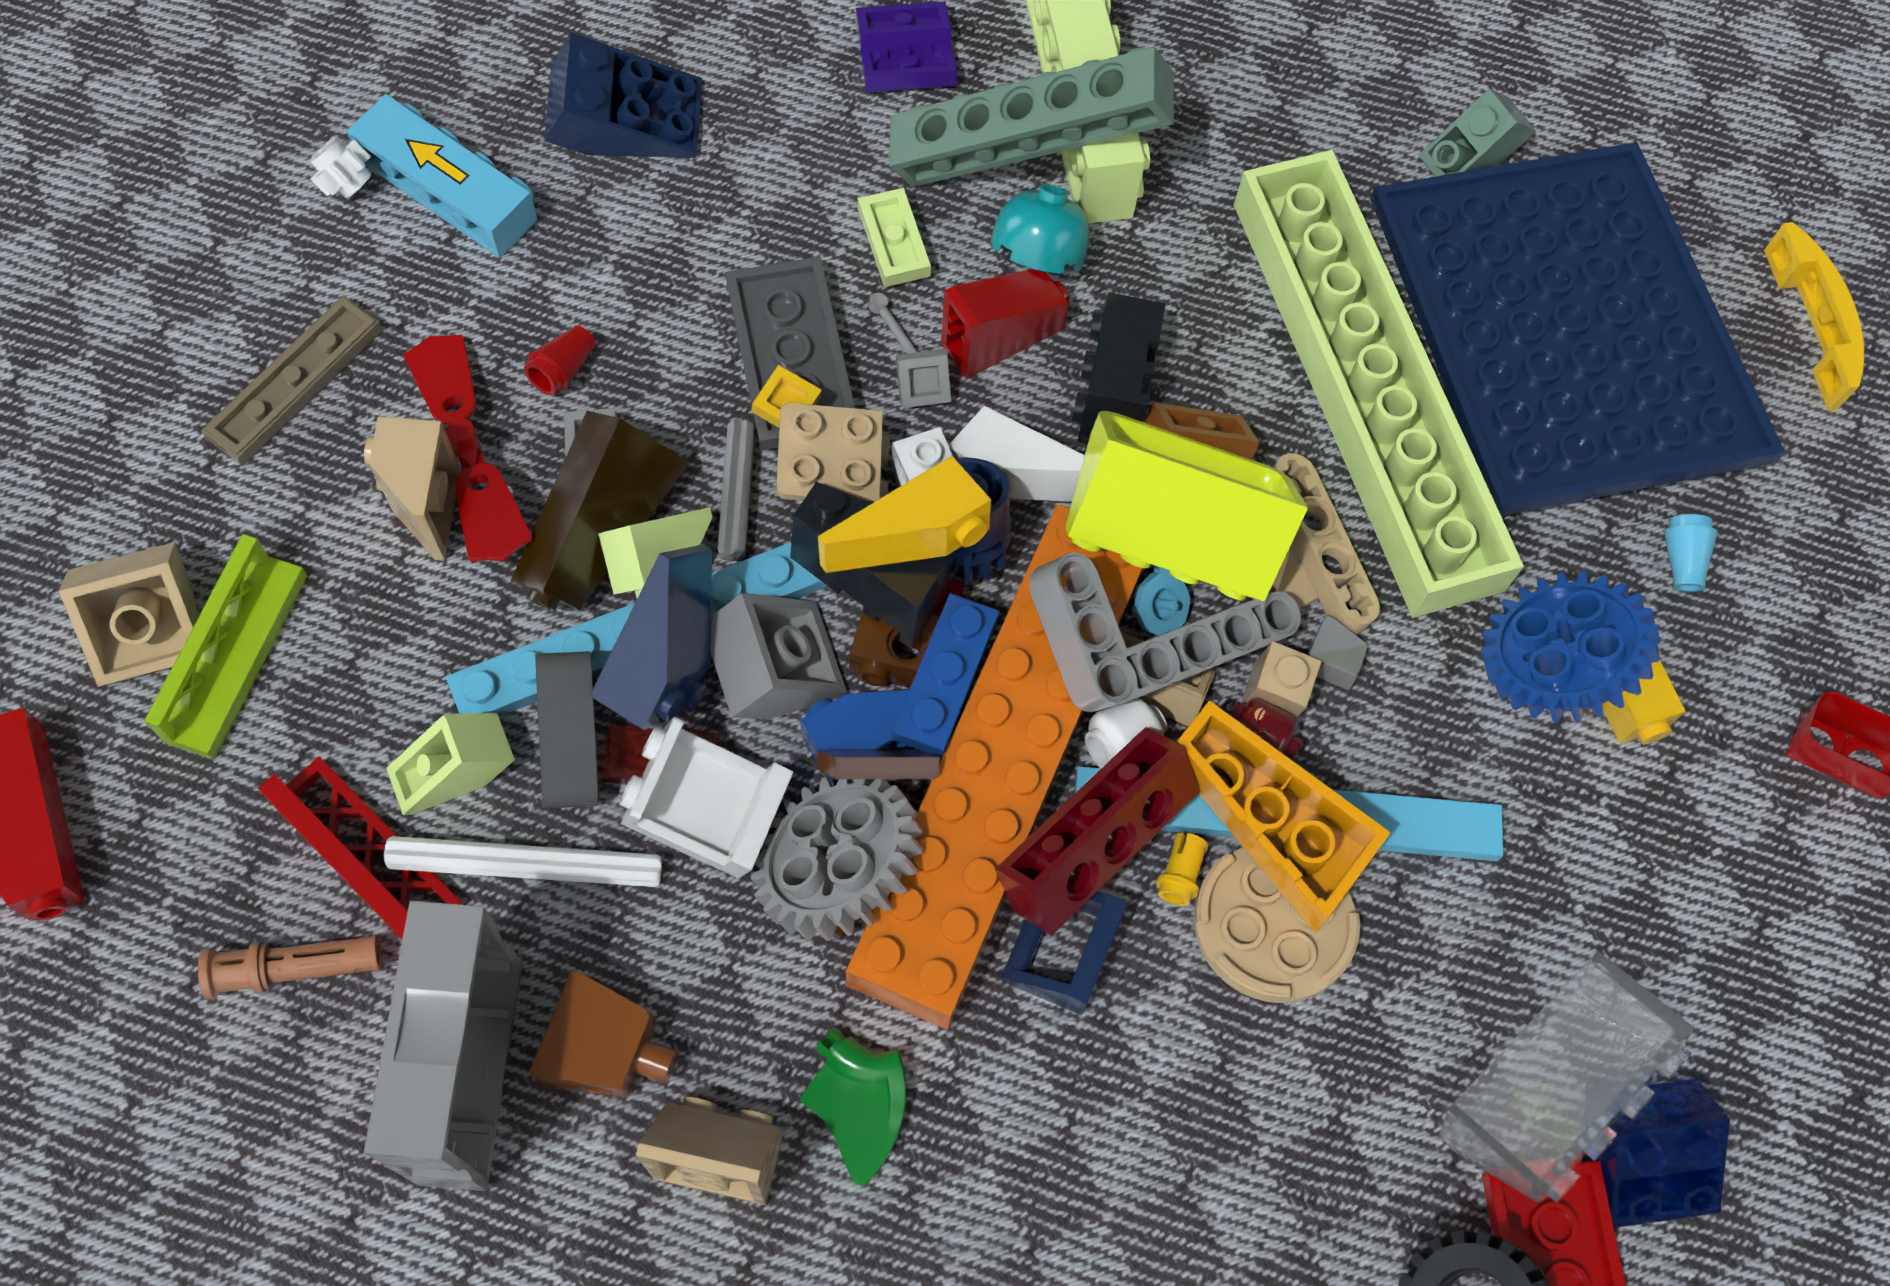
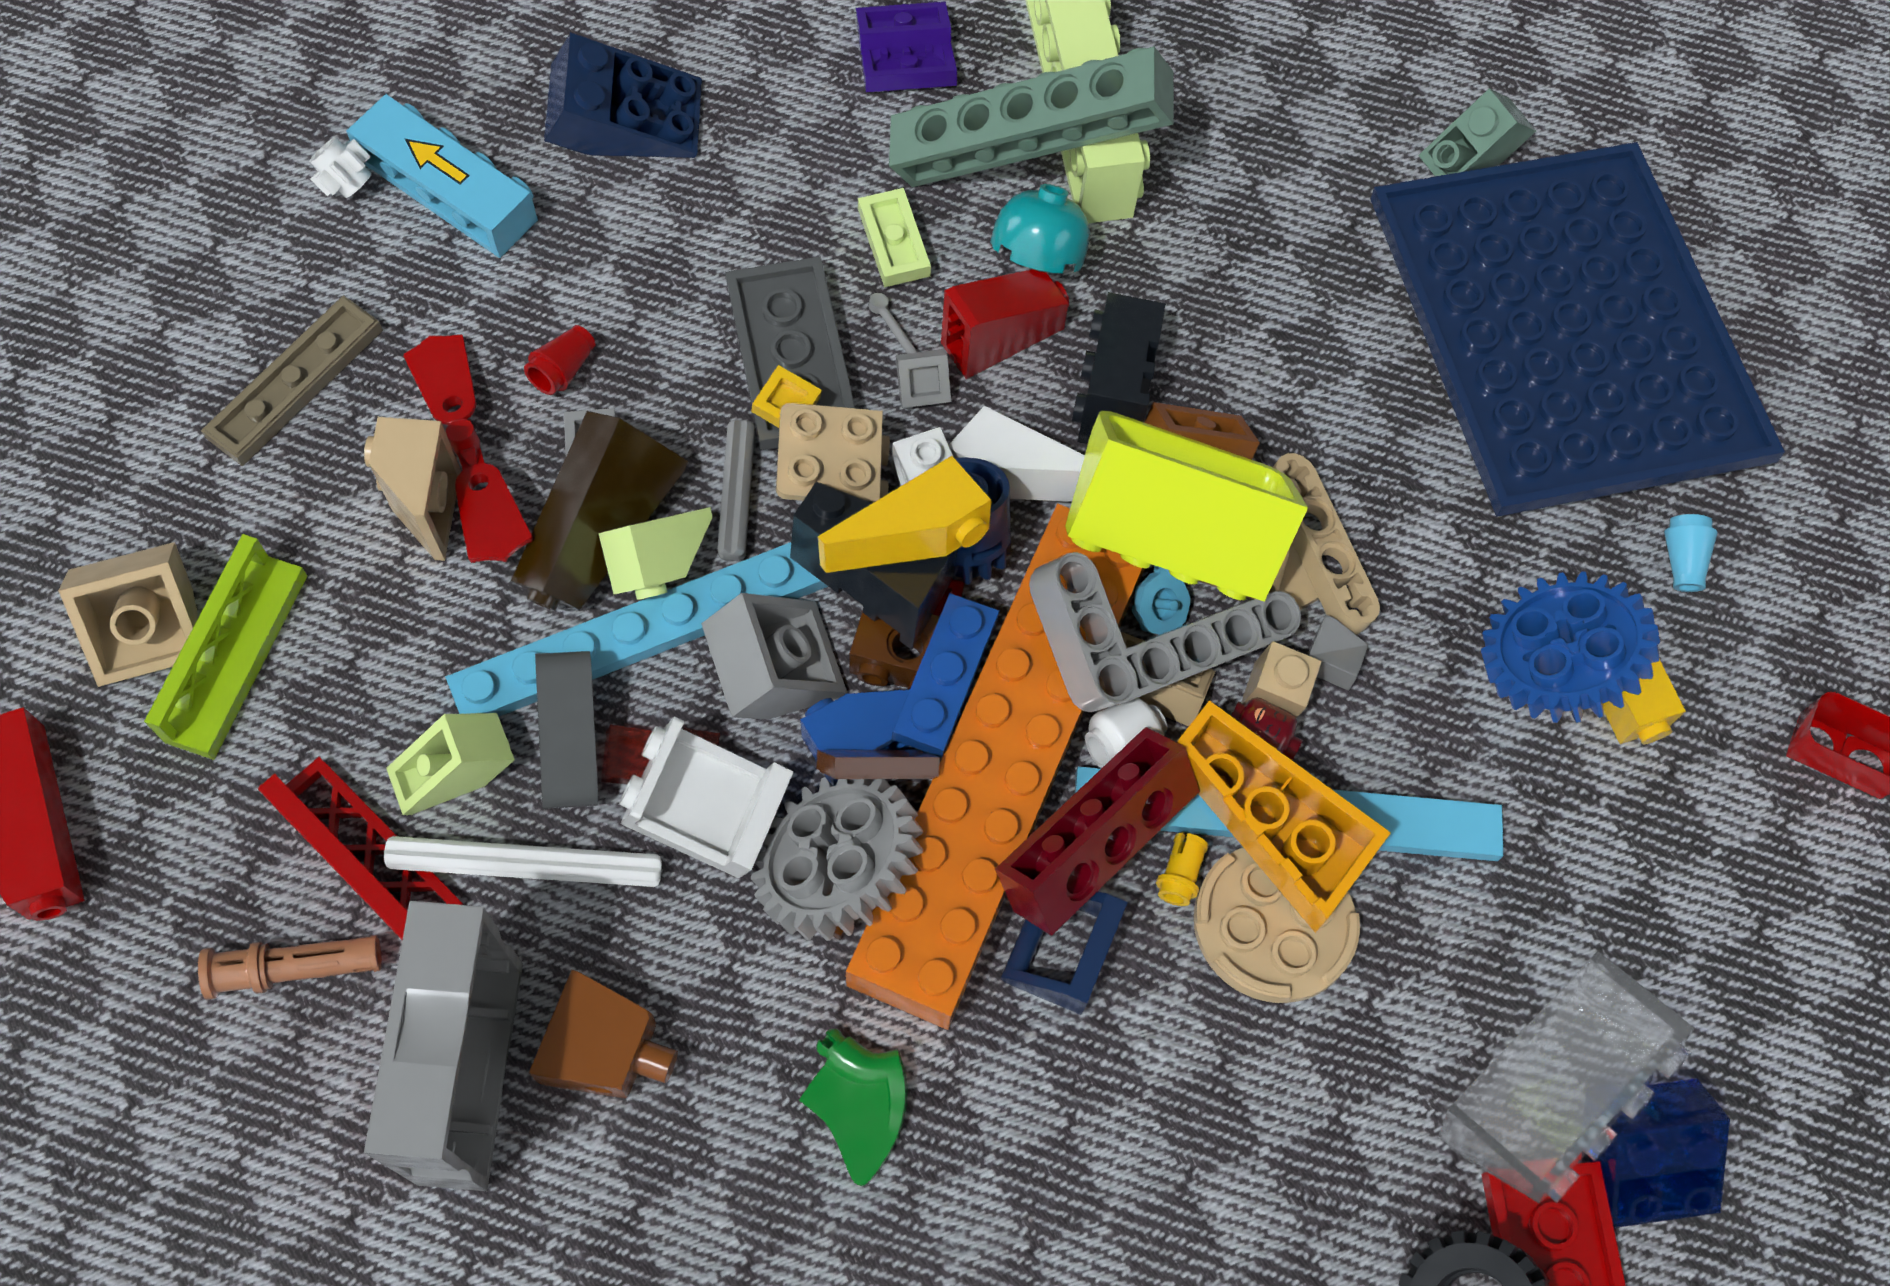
(664, 643): dark blue slope -> none
(712, 1150): tan slope -> none
(1376, 385): yellowish green brick -> none
(1803, 264): yellow slope -> none

